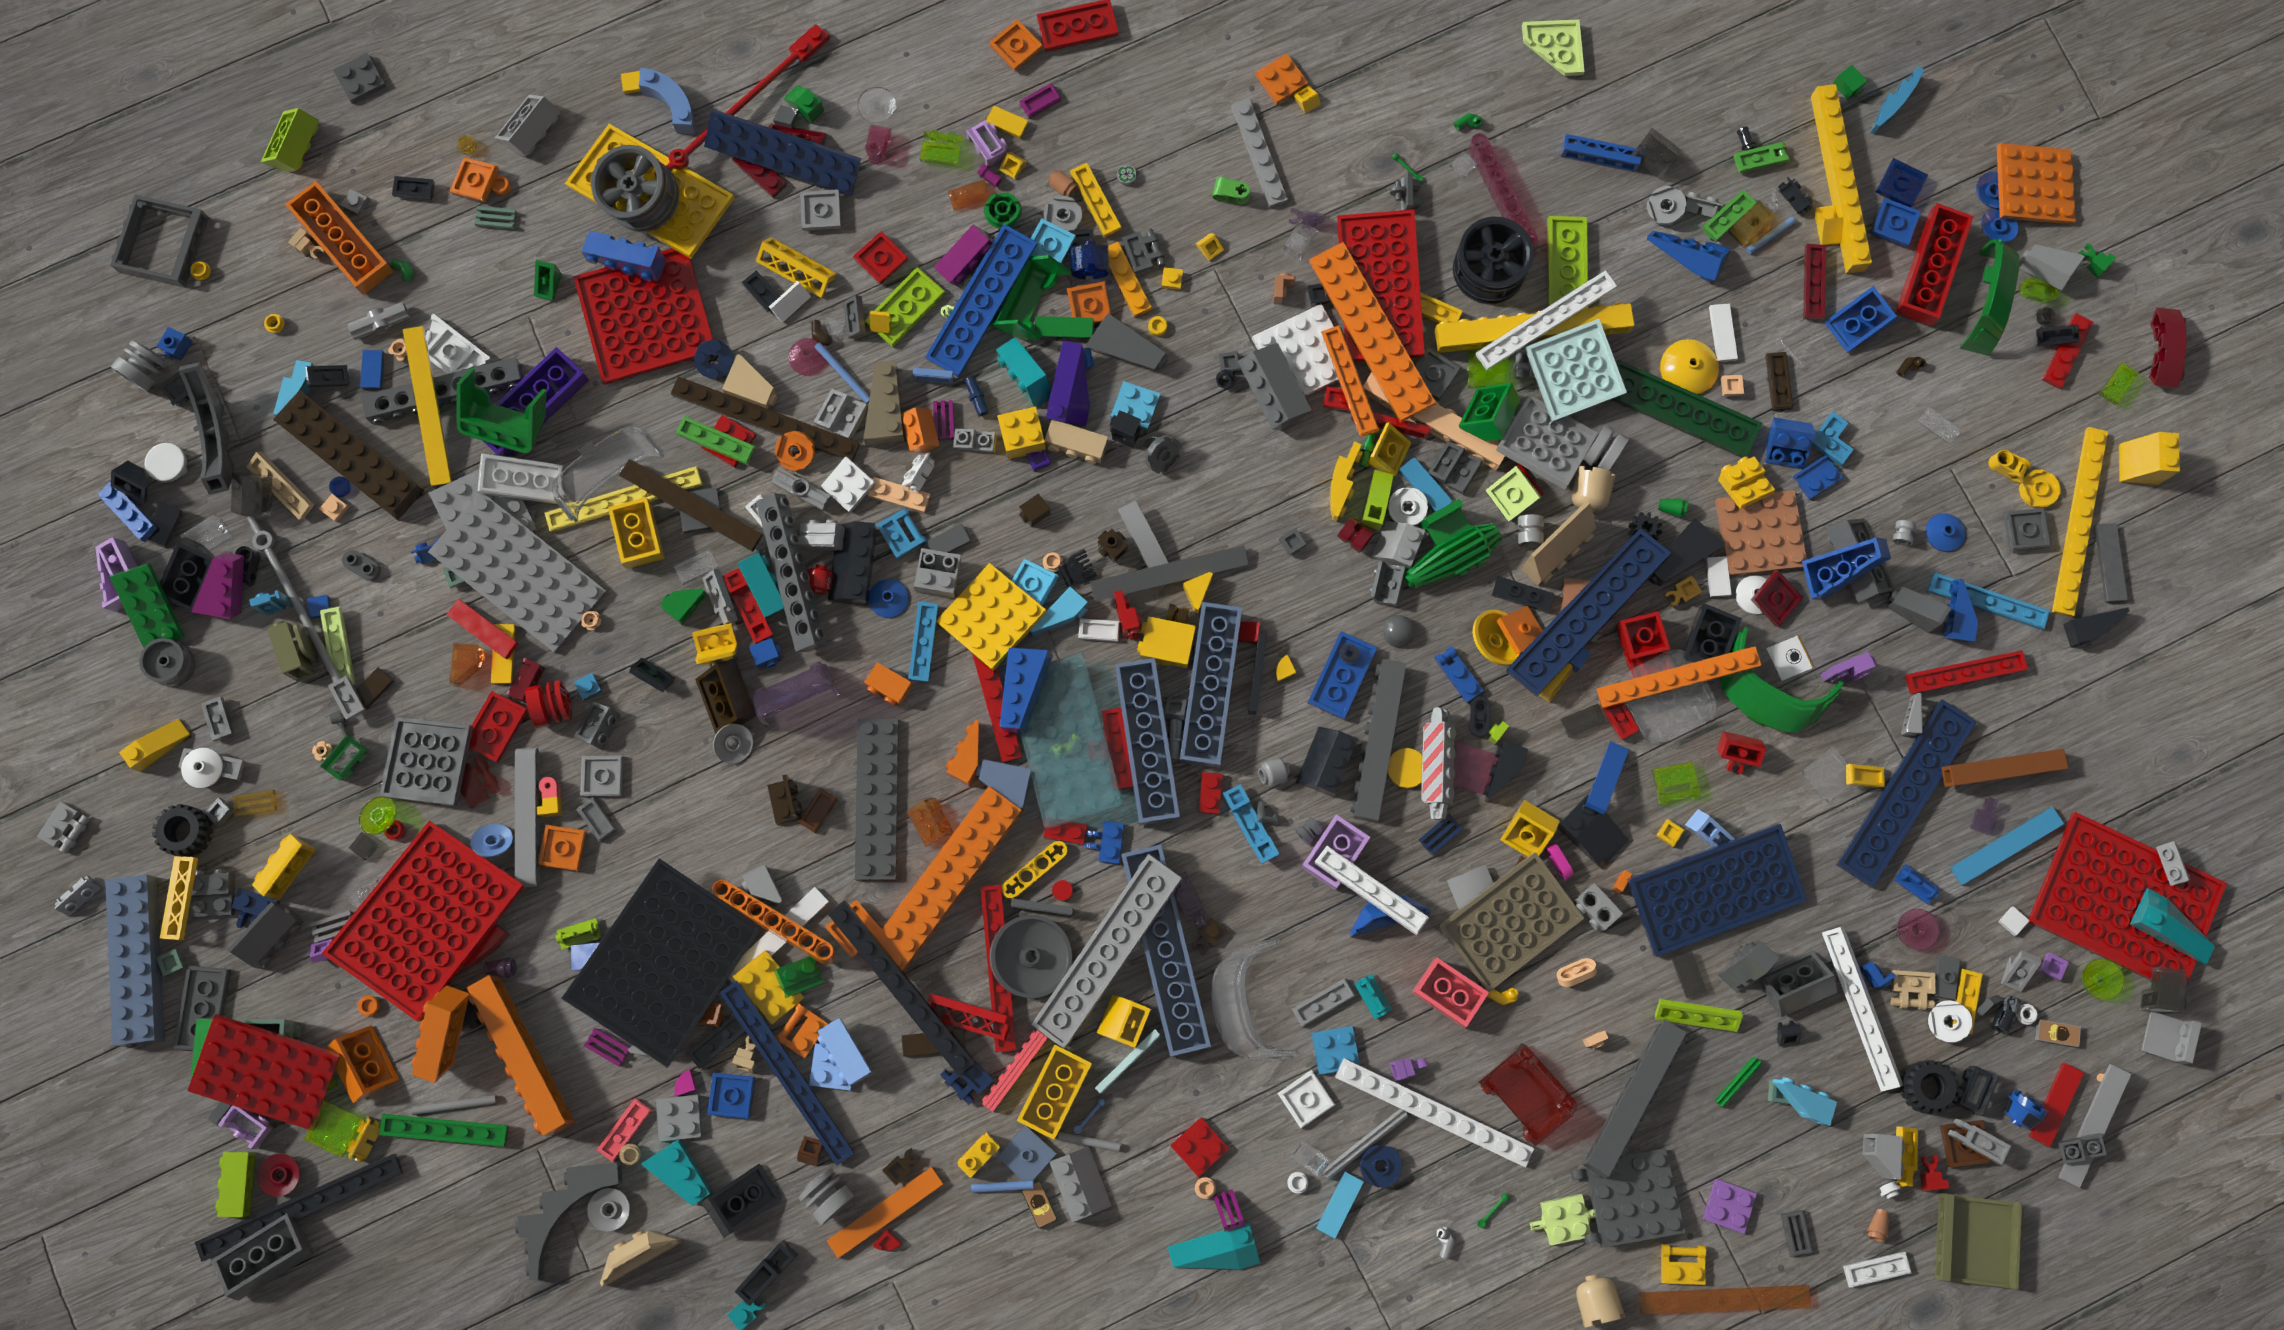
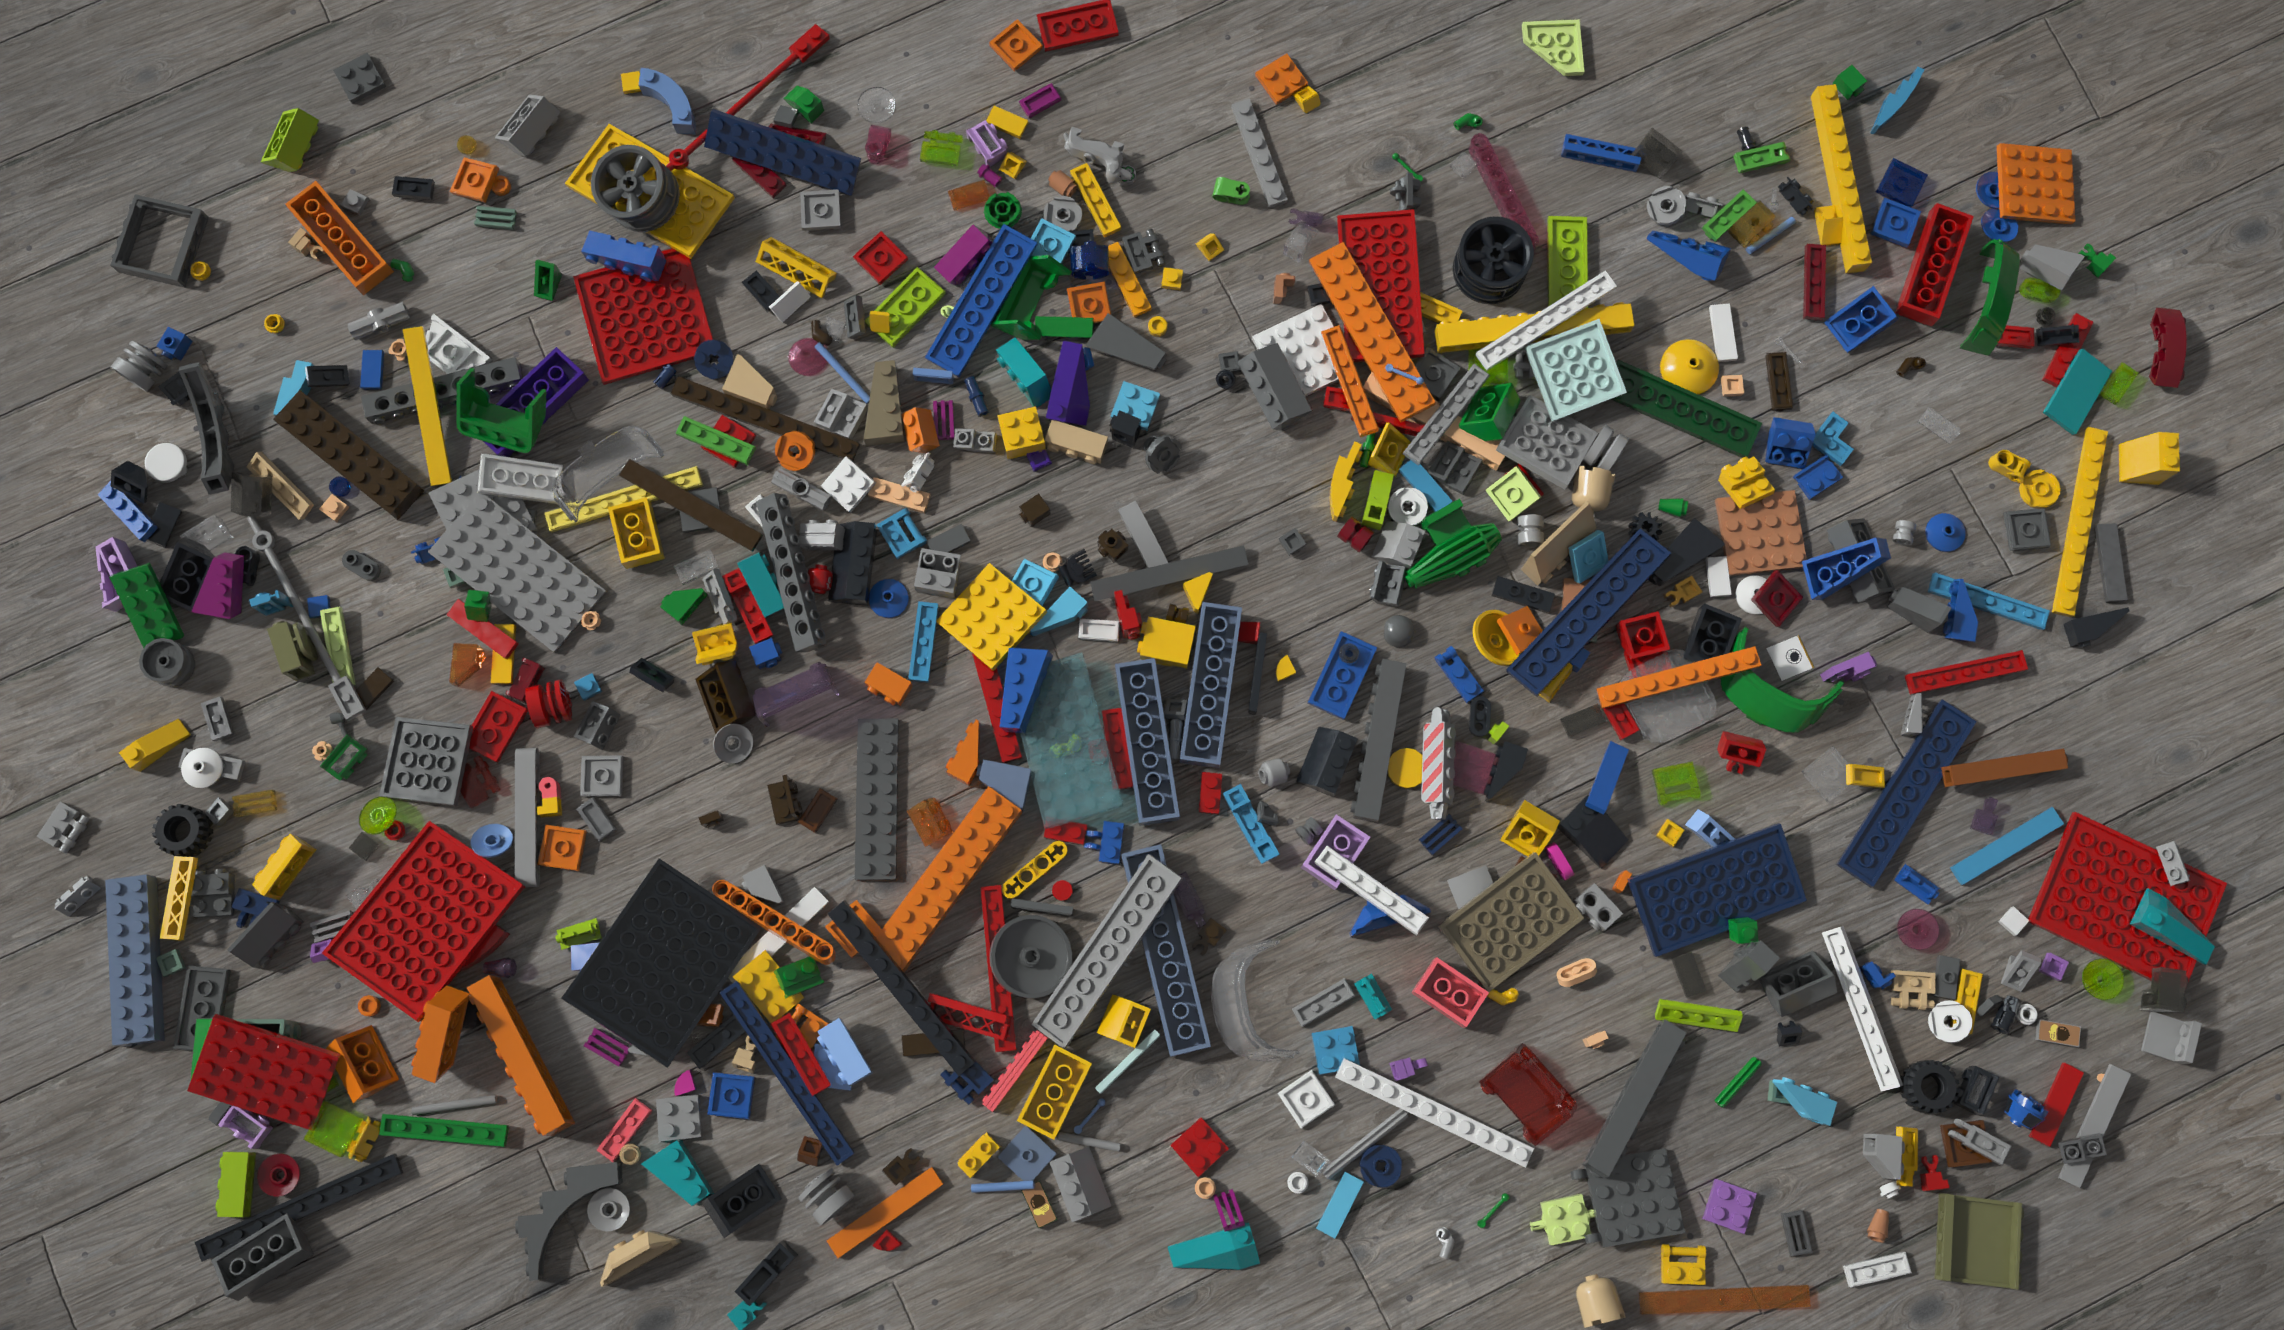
(478, 605): none -> green brick
(665, 376): none -> dark blue pin
(711, 820): none -> dark brown plate
(801, 1054): none -> red plate
(1098, 153): none -> light grey animal
(1389, 368): none -> medium blue hinge
(1446, 414): none -> light grey tile
(1588, 556): none -> medium azure plate
(1743, 930): none -> green brick
(2017, 337): none -> red plate
(2077, 391): none -> teal tile

